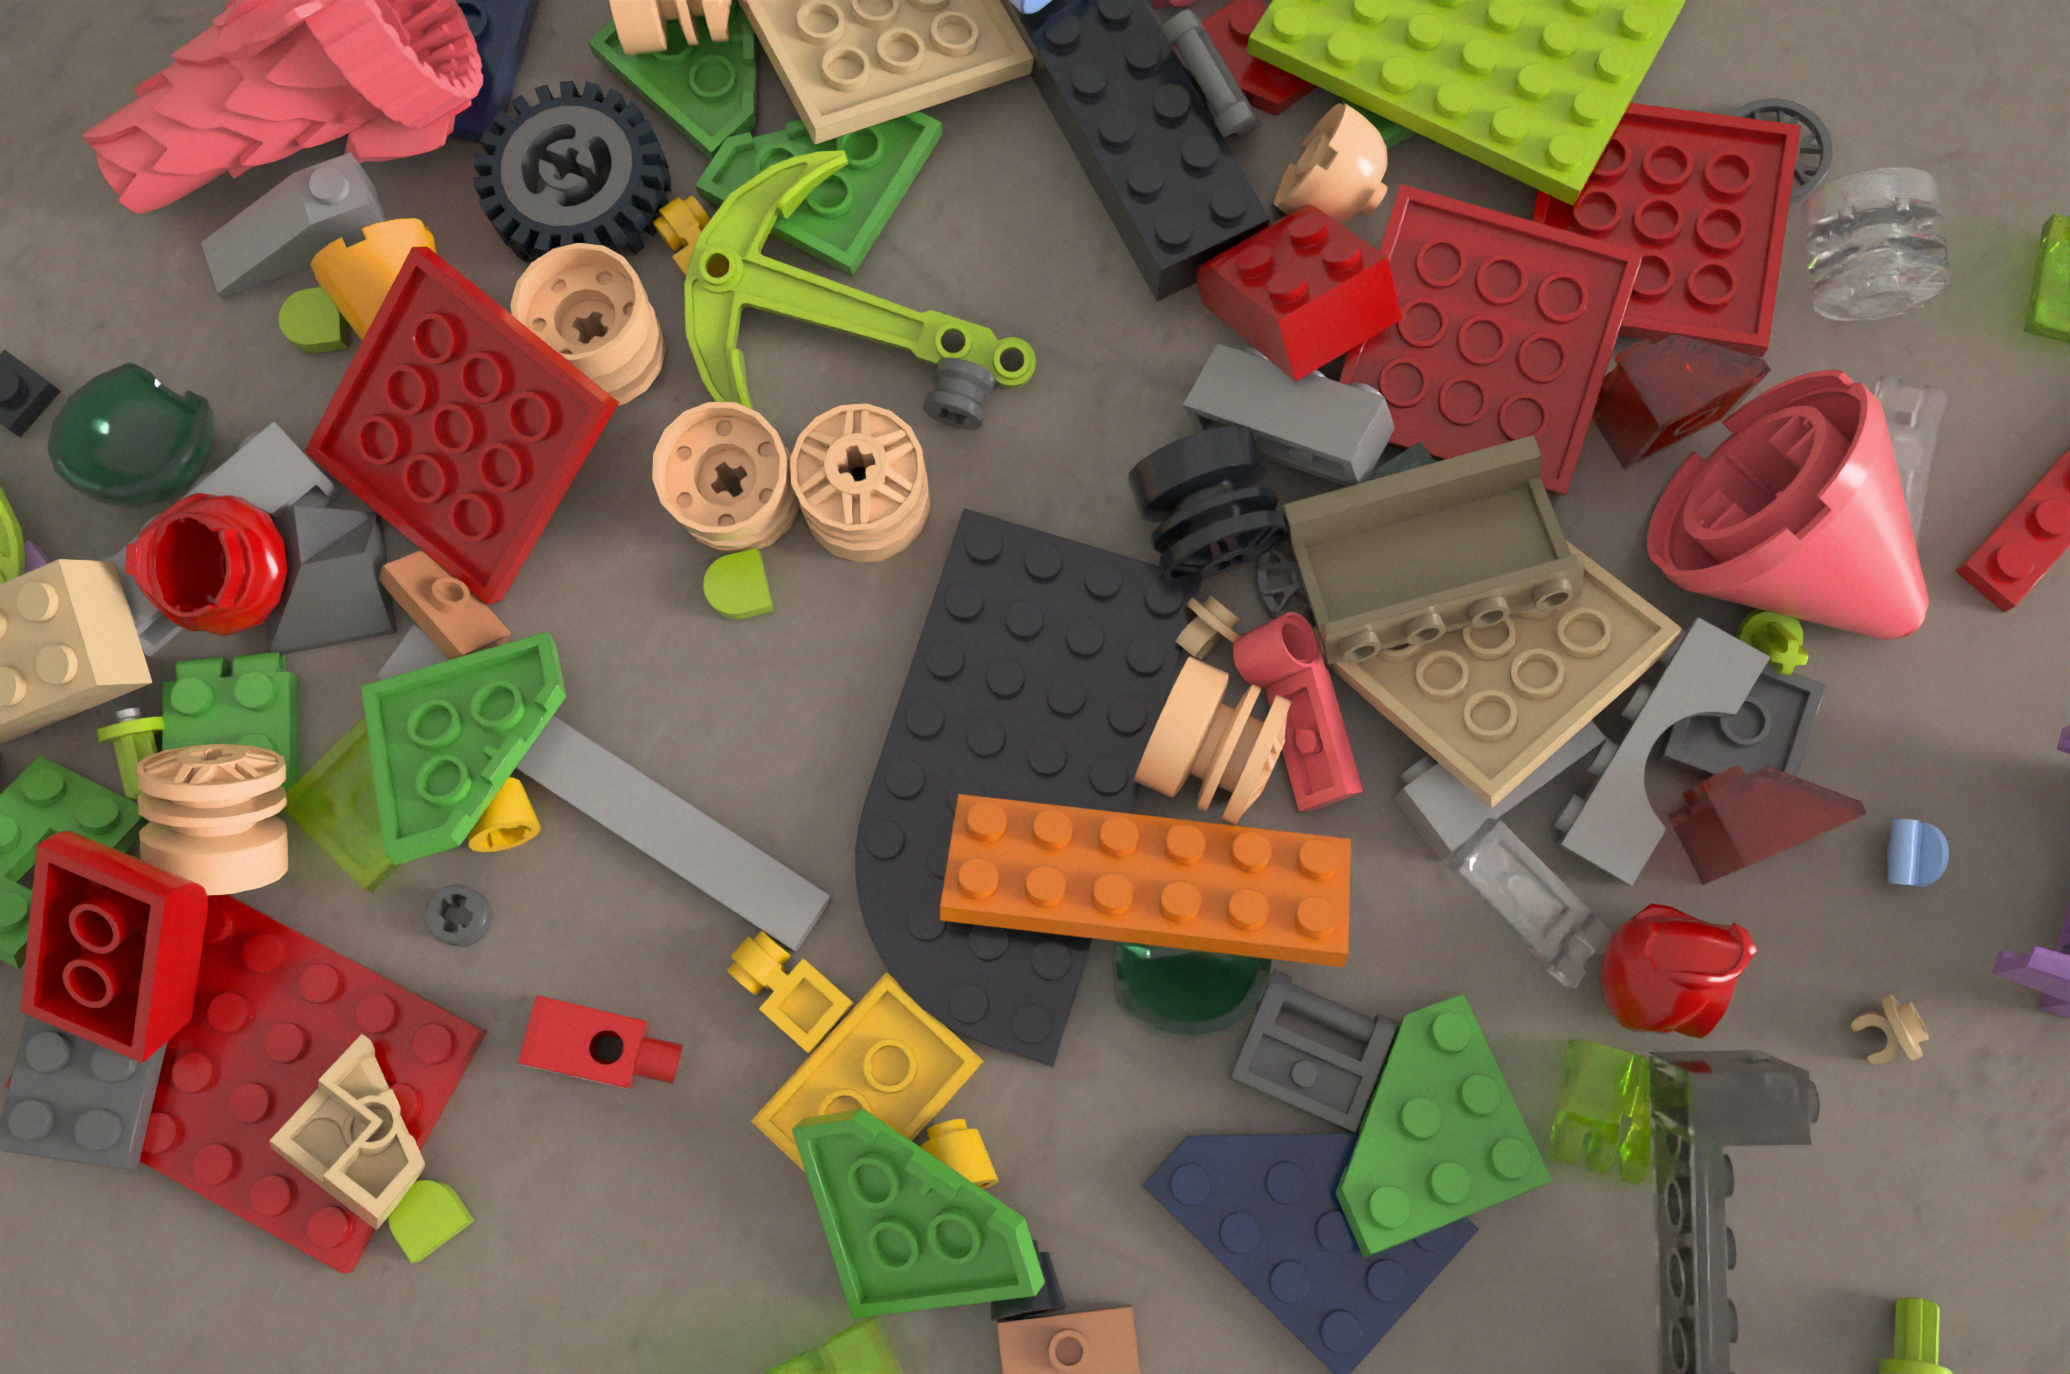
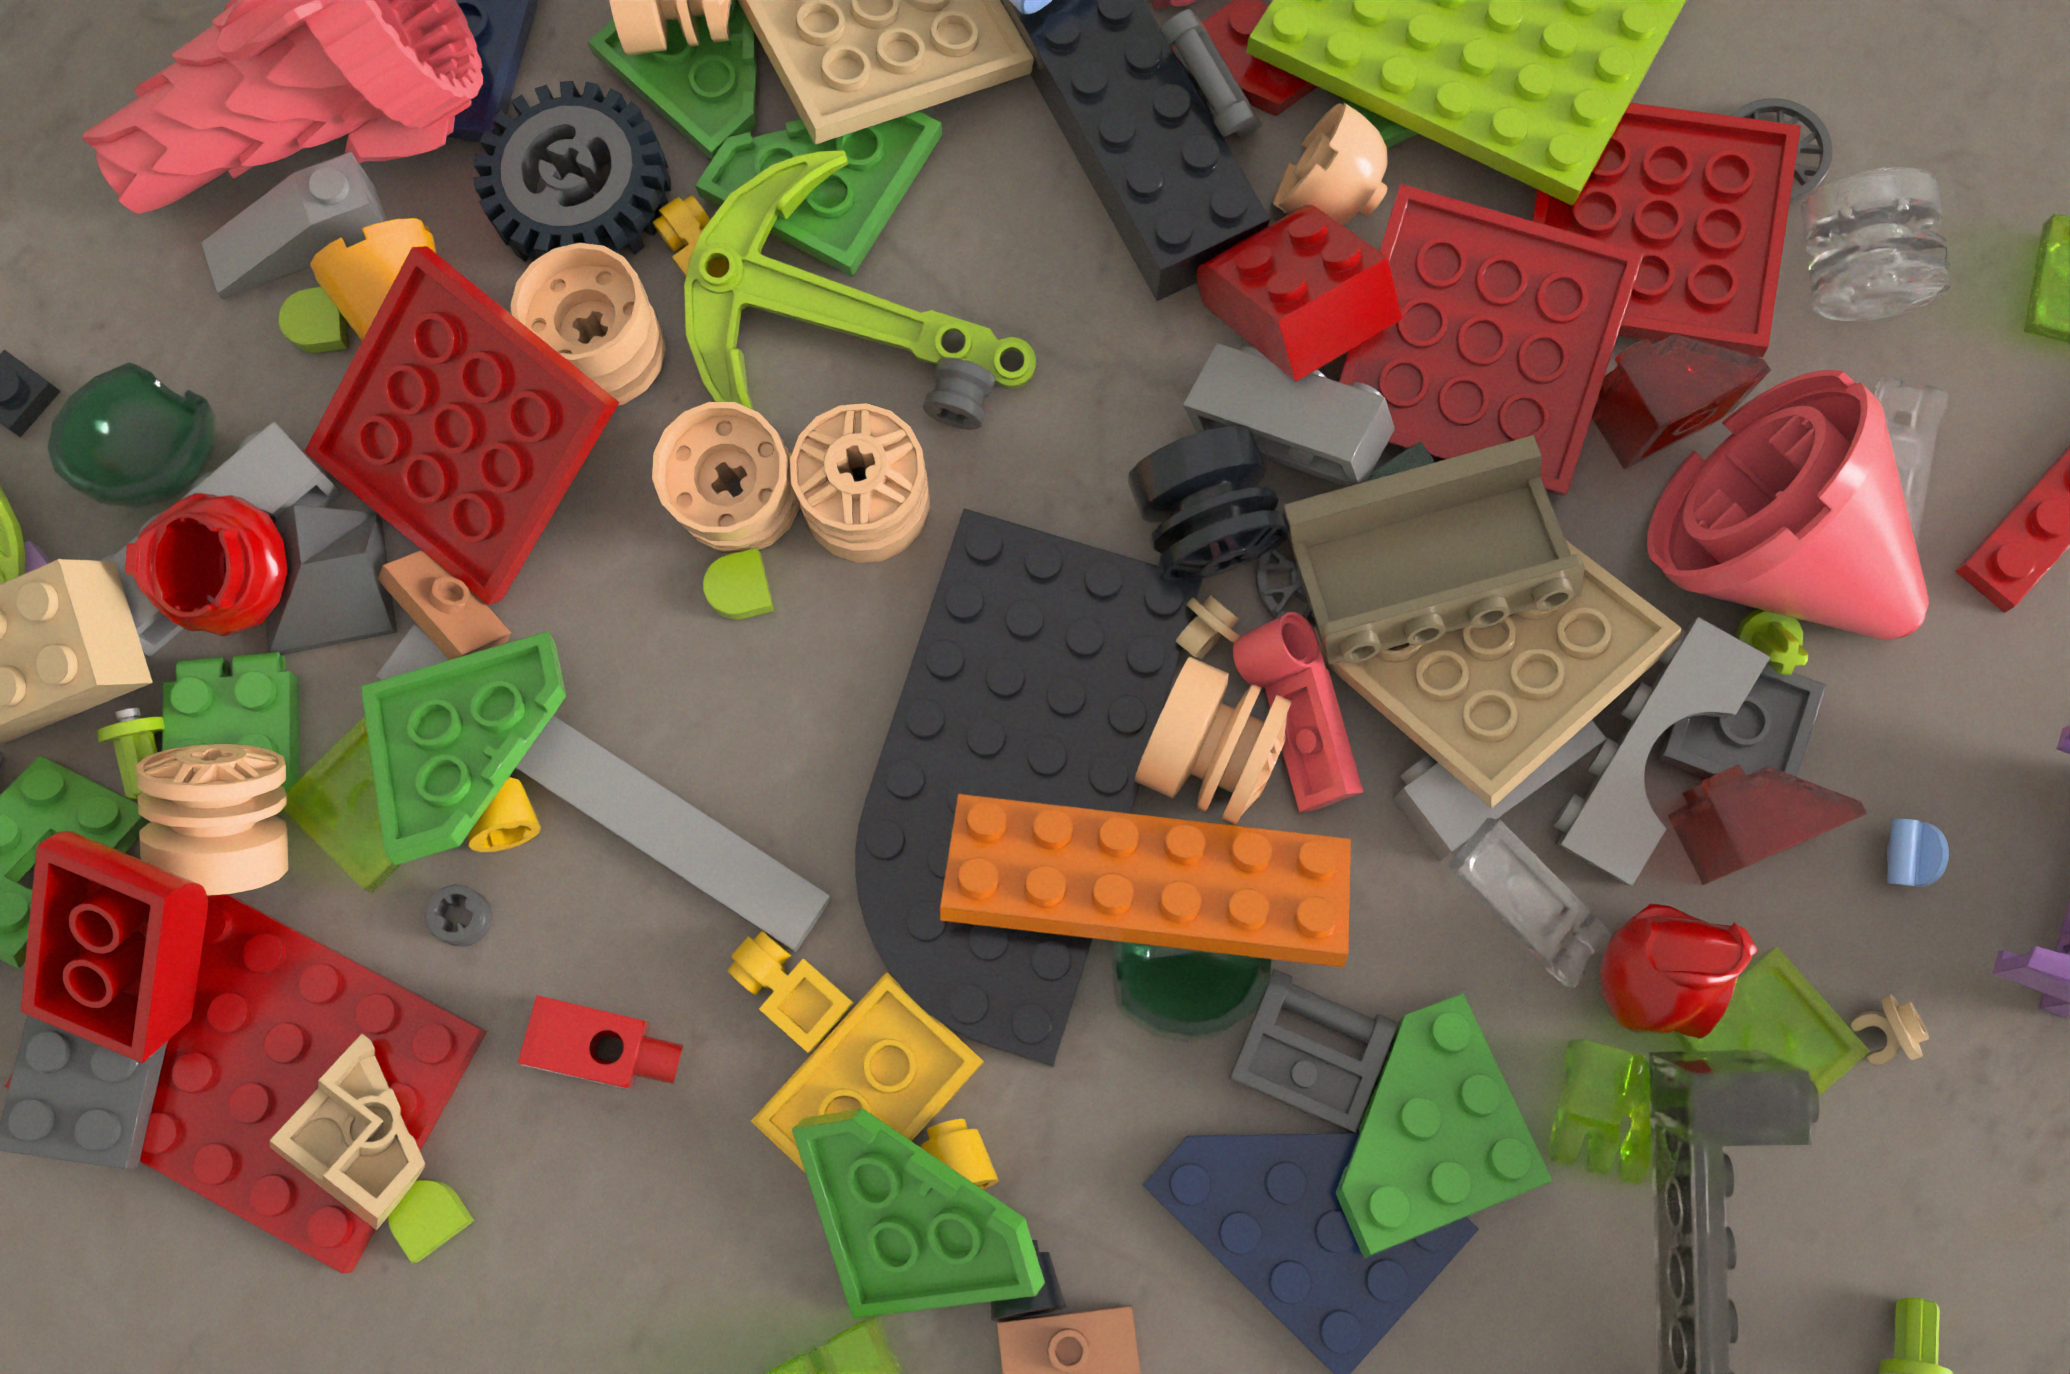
(1785, 1018): none -> clear neon green plate

